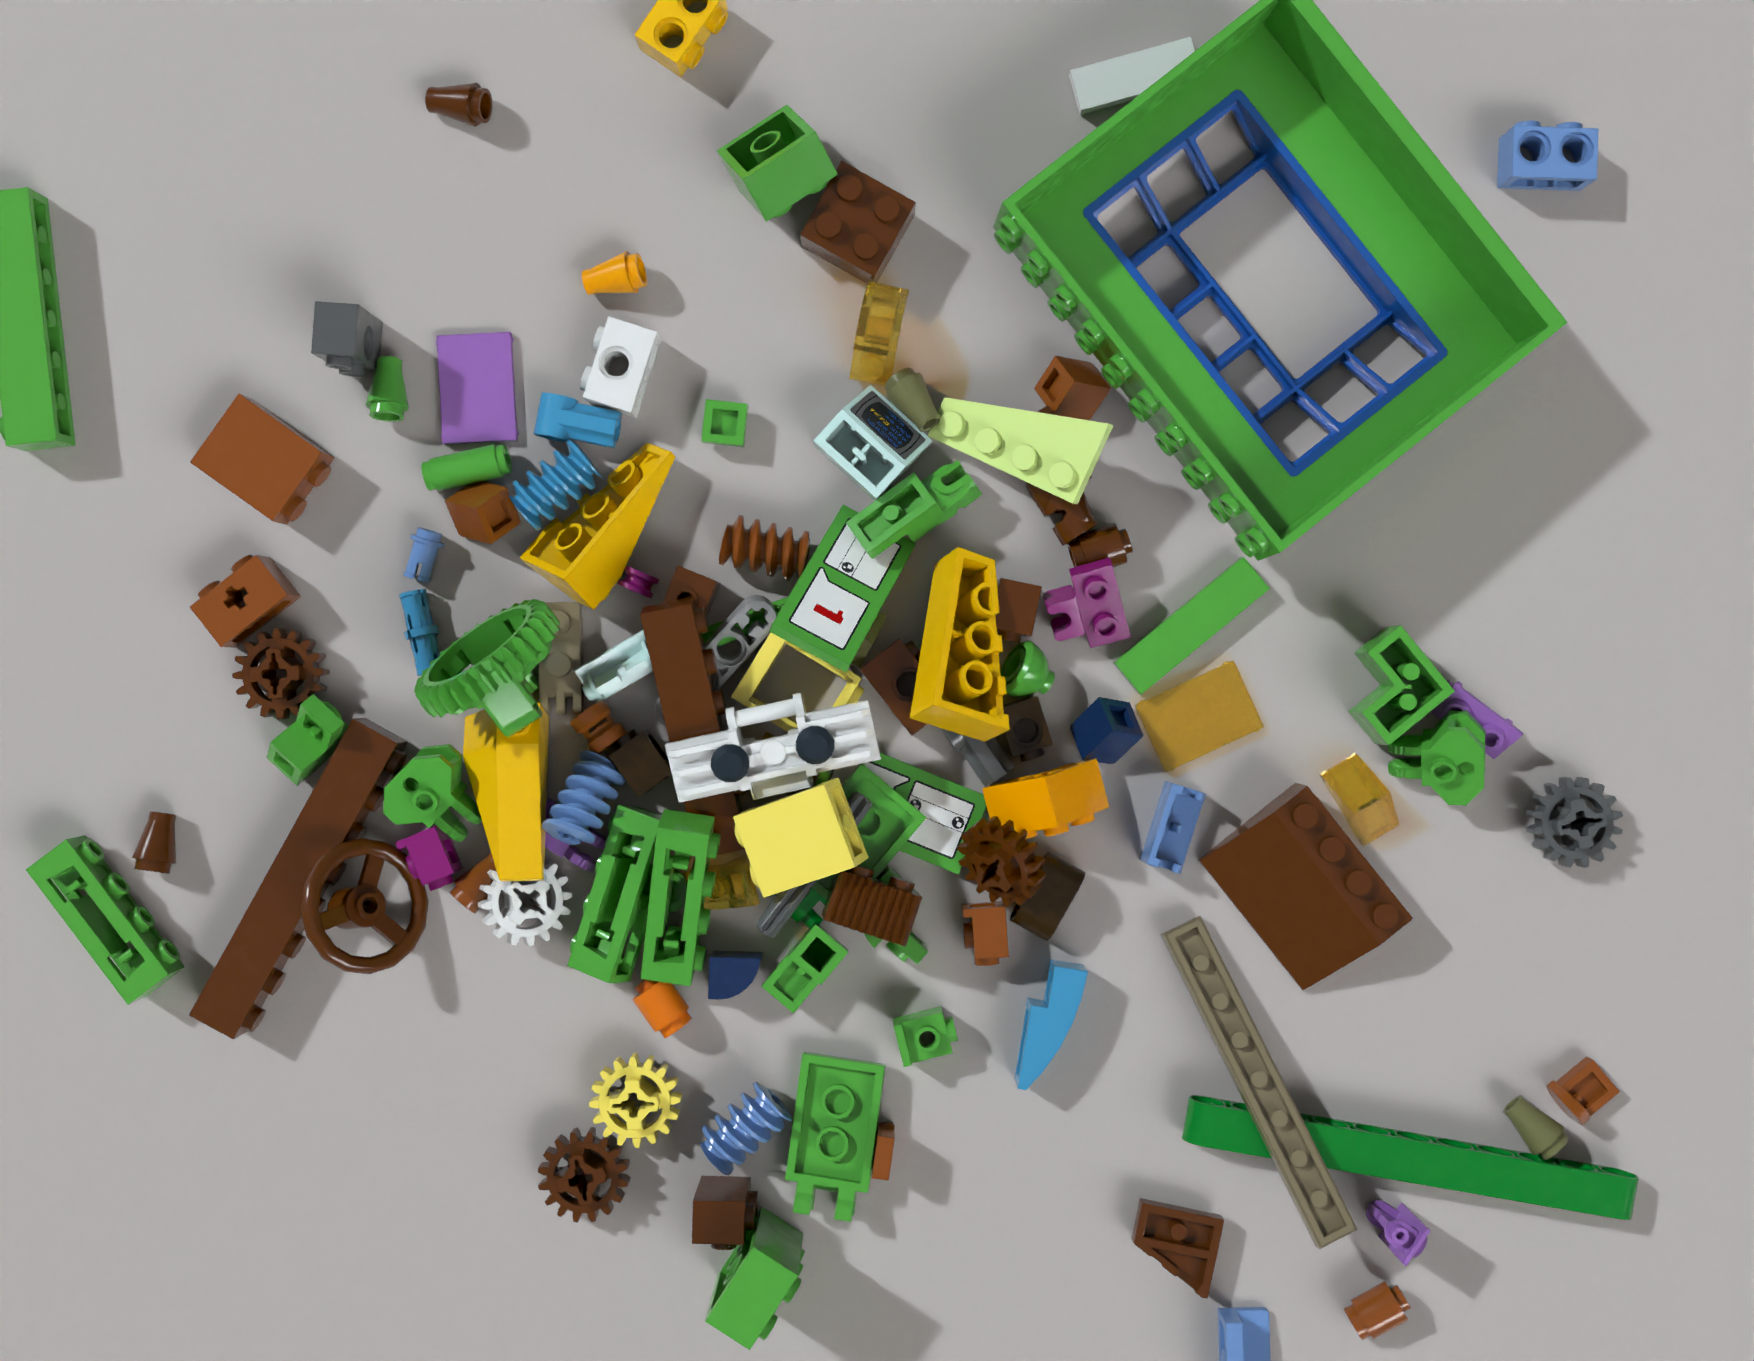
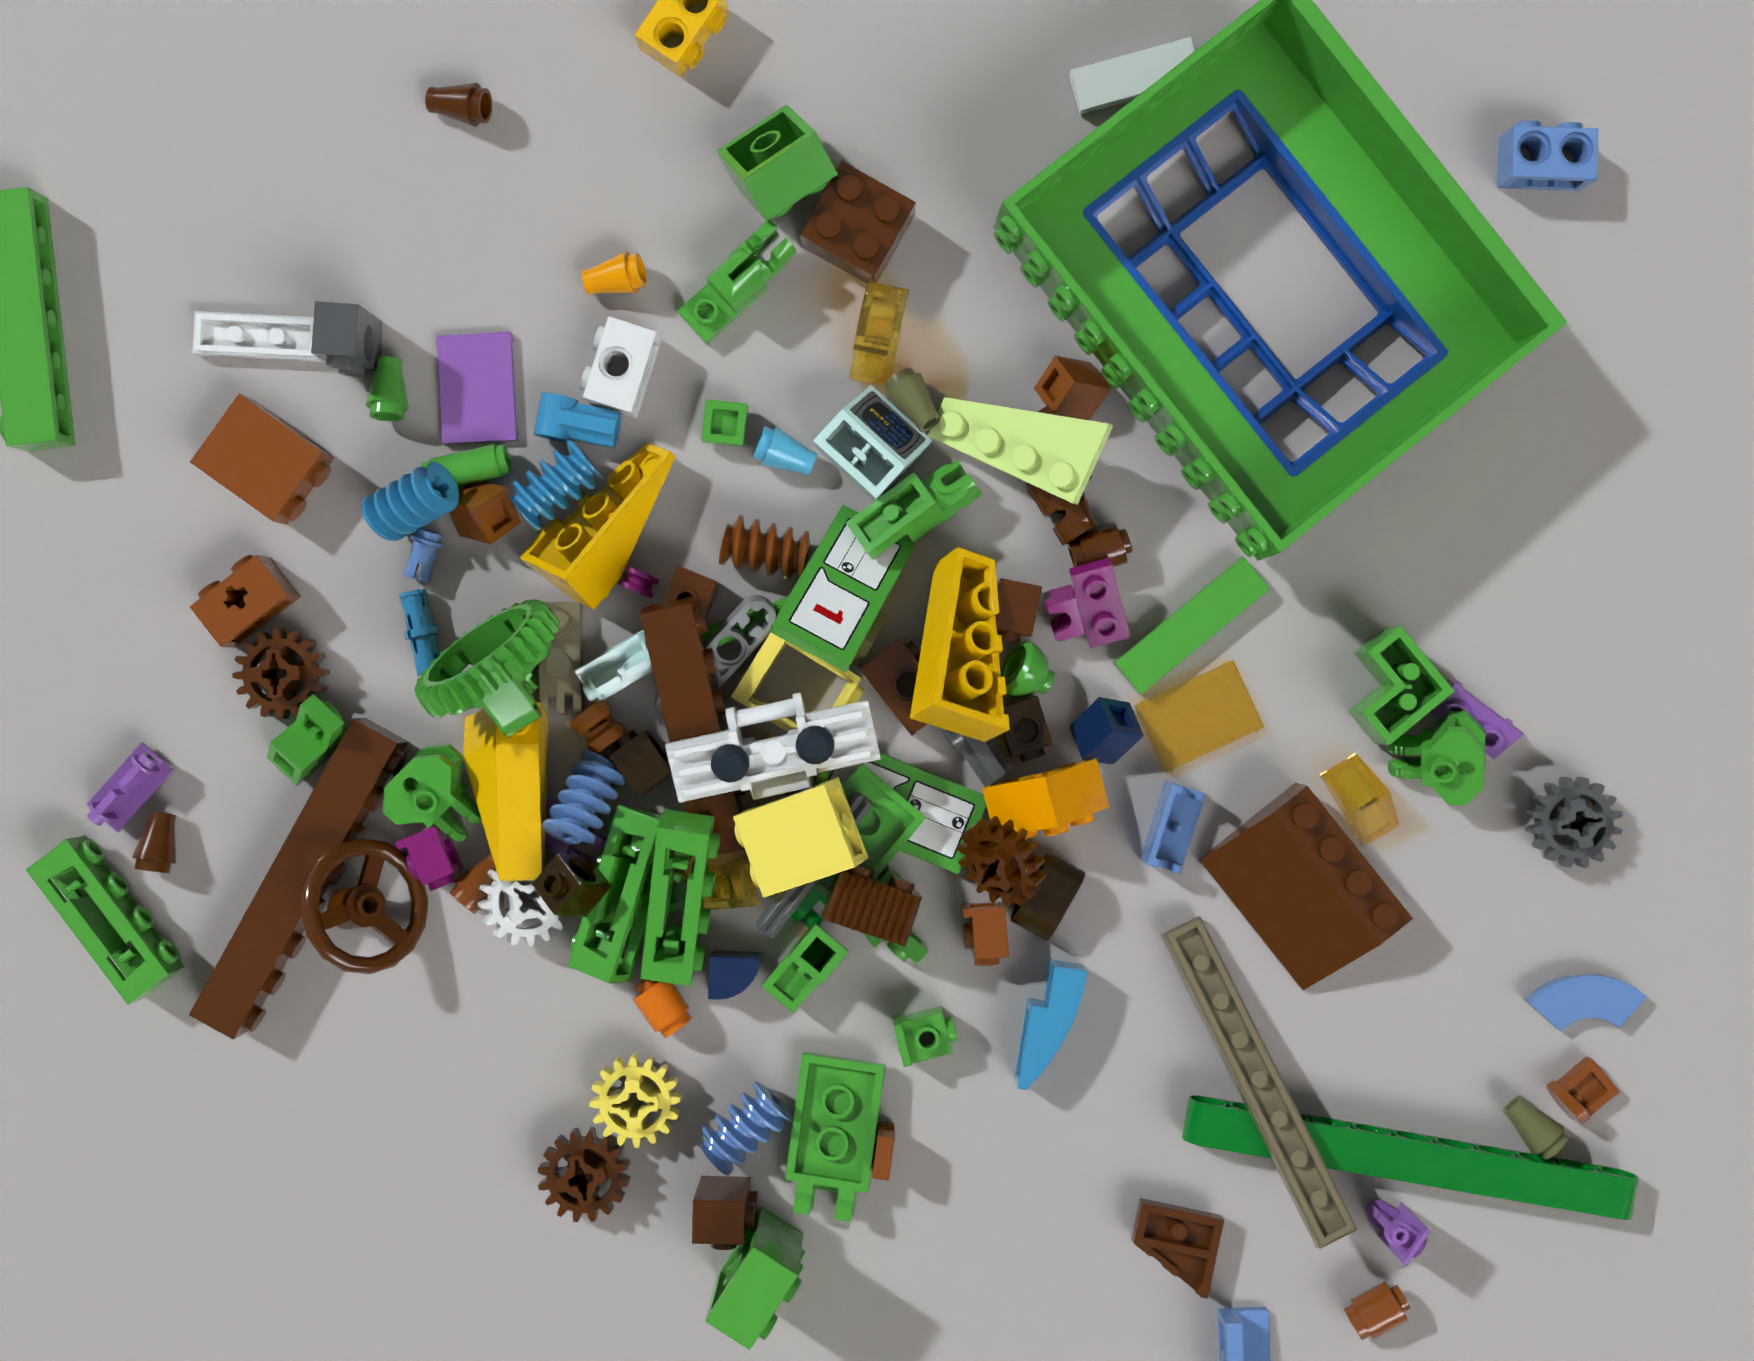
(128, 788): none -> medium lavender hinge
(253, 336): none -> white tile
(411, 502): none -> dark azure piece
(571, 885): none -> dark brown brick
(736, 283): none -> bright green plate
(783, 452): none -> medium azure cone
(1583, 997): none -> medium blue tile

